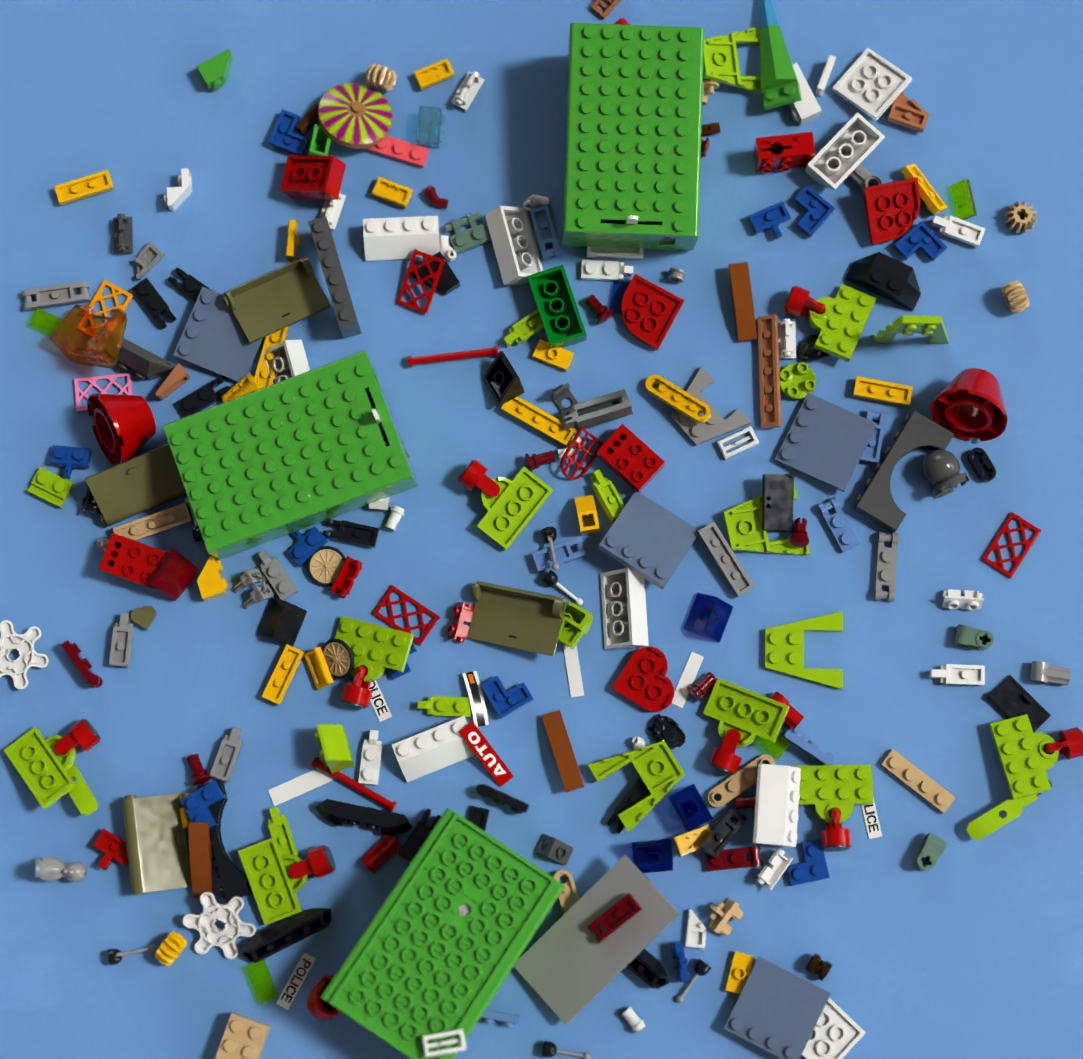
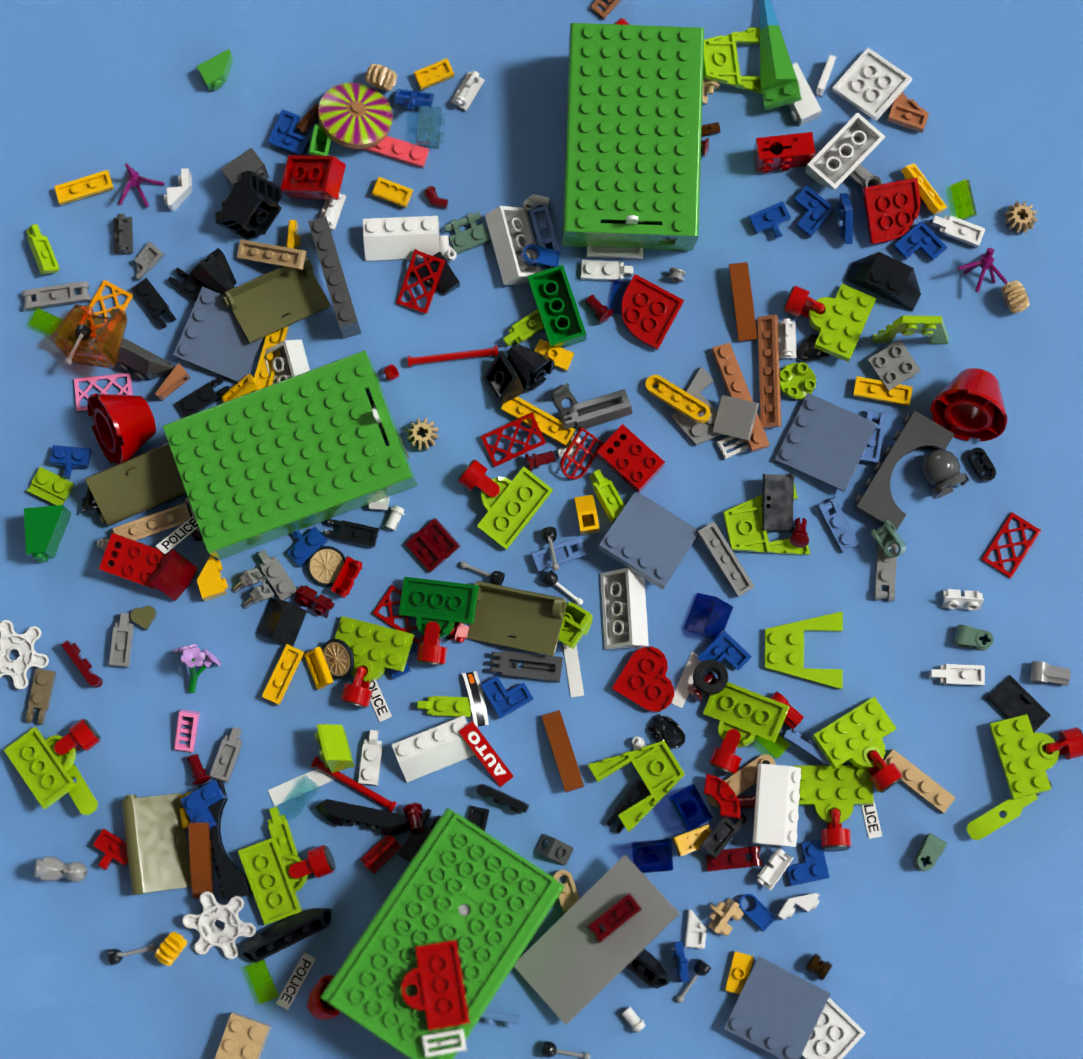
(40, 694): none -> dark tan hinge
(42, 250): none -> lime hinge
(44, 530): none -> green slope
(81, 333): none -> hinge
(135, 180): none -> magenta plant
(178, 535): none -> white sticker
(186, 713): none -> bright pink slope
(193, 657): none -> lavender plant
(214, 273): none -> black cone
(247, 161): none -> dark grey brick
(250, 206): none -> black slope
(271, 254): none -> tan plate
(301, 797): none -> clear light blue hinge
(306, 598): none -> dark red hinge
(391, 372): none -> red hinge
(413, 98): none -> blue plate
(414, 813): none -> dark red pin
(415, 435): none -> tan gear
(433, 545): none -> dark red slope
(437, 609): none -> green plate
(438, 985): none -> red plate
(495, 577): none -> hinge
(509, 456): none -> red window
(530, 366): none -> black cone
(534, 666): none -> dark grey hinge
(545, 259): none -> blue piece
(718, 668): none -> black tyre
(723, 795): none -> red tile
(725, 647): none -> blue plate
(735, 417): none -> light grey tile
(737, 388): none -> nougat plate
(759, 915): none -> blue piece
(805, 902): none -> white slope
(846, 216): none -> blue plate
(859, 739): none -> lime plate
(888, 538): none -> sand green piece
(894, 365): none -> light grey hinge
(985, 262): none -> magenta plant

